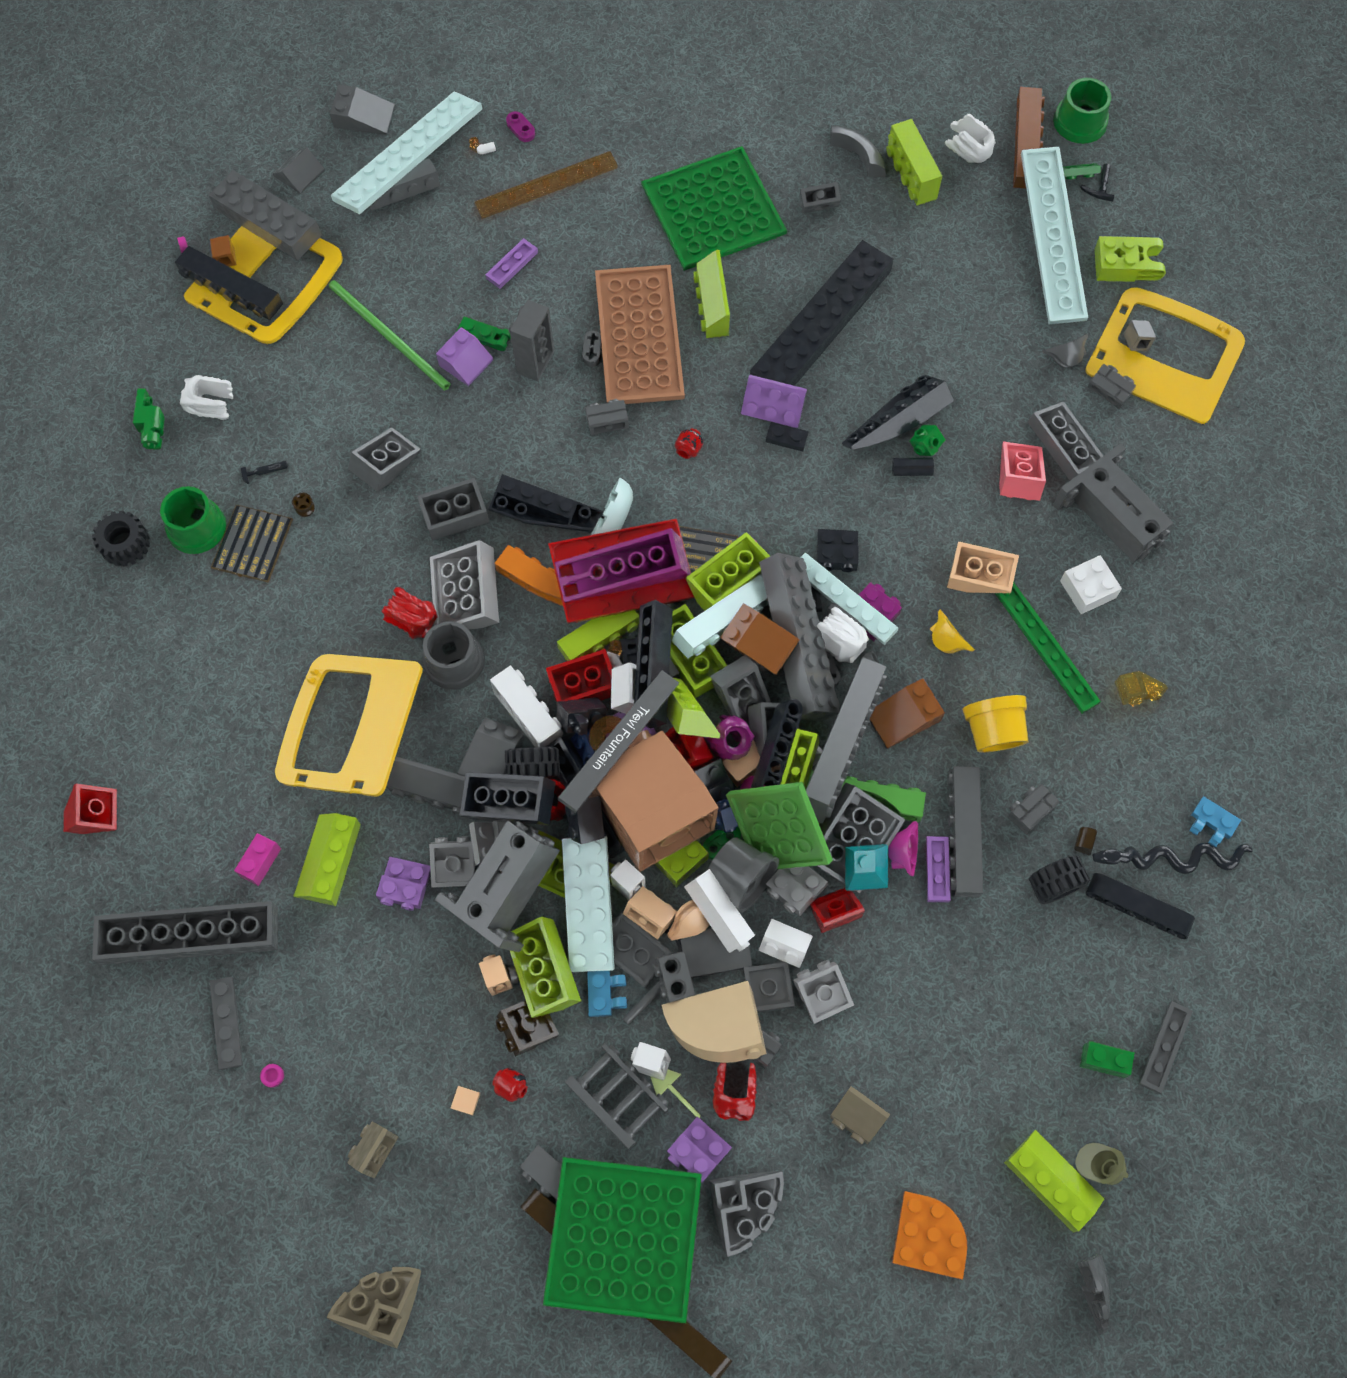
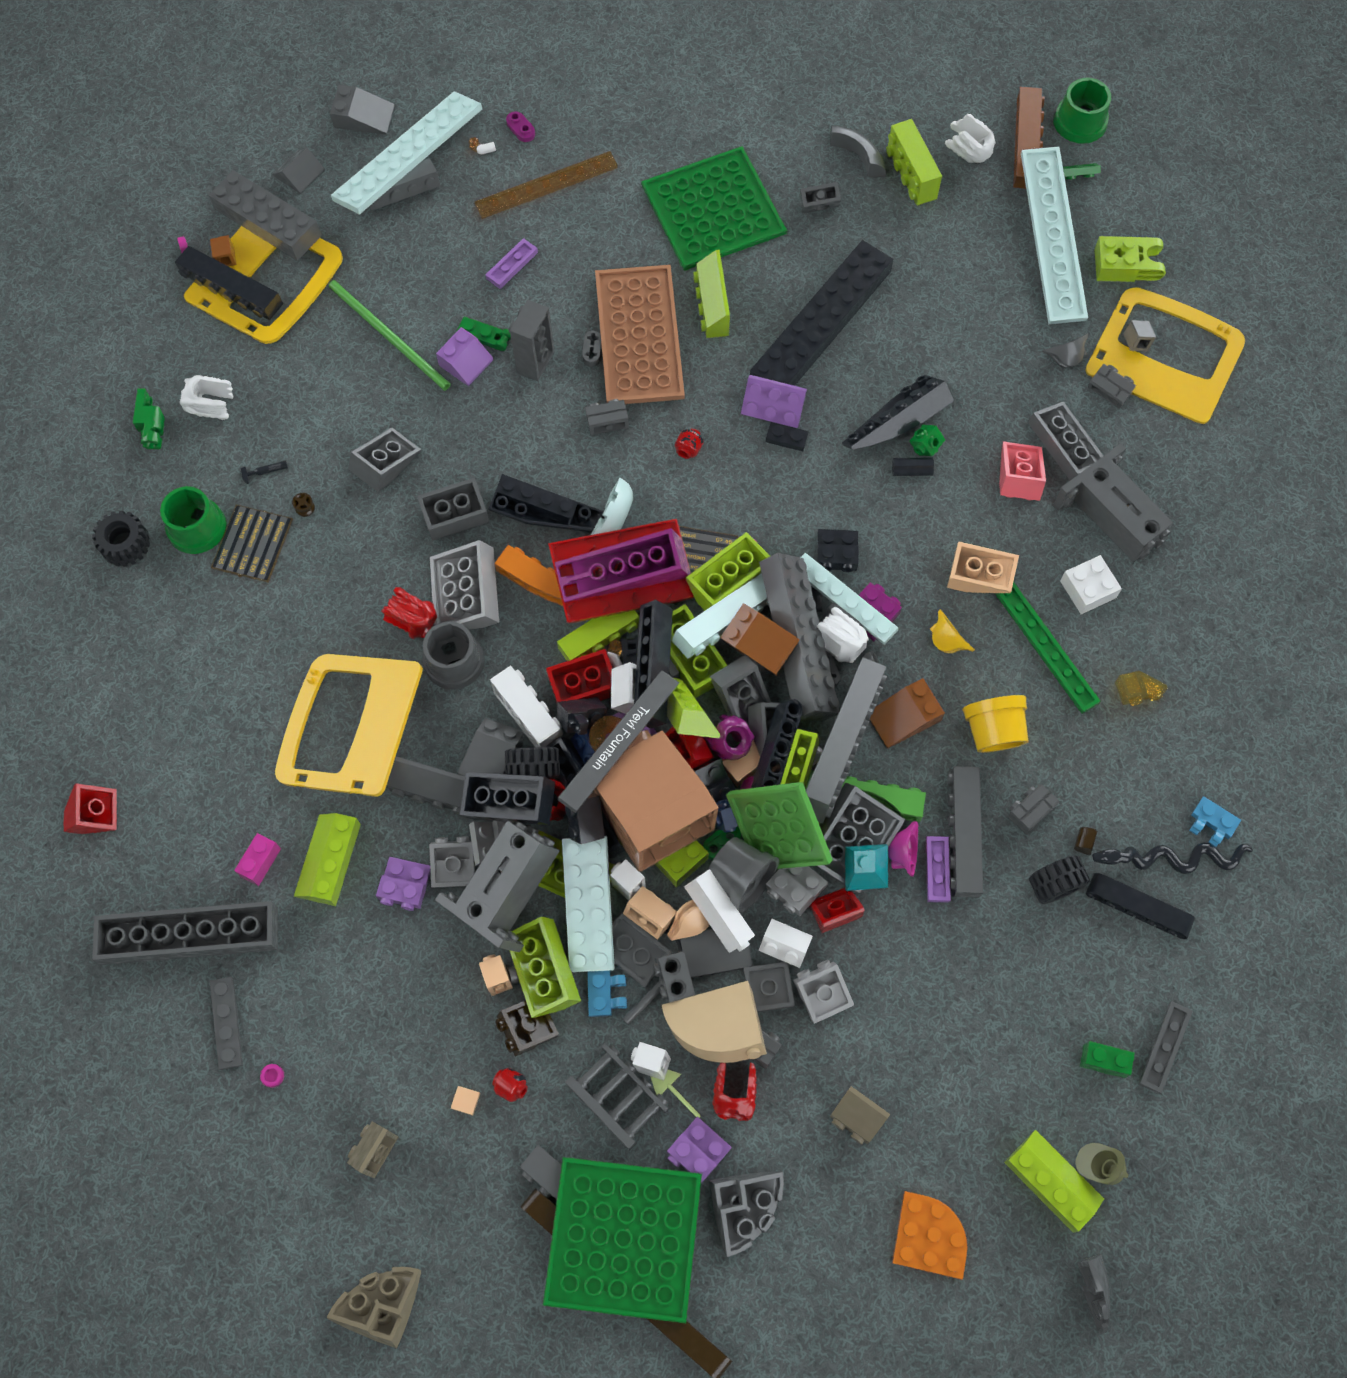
(1101, 194): black piece -> none

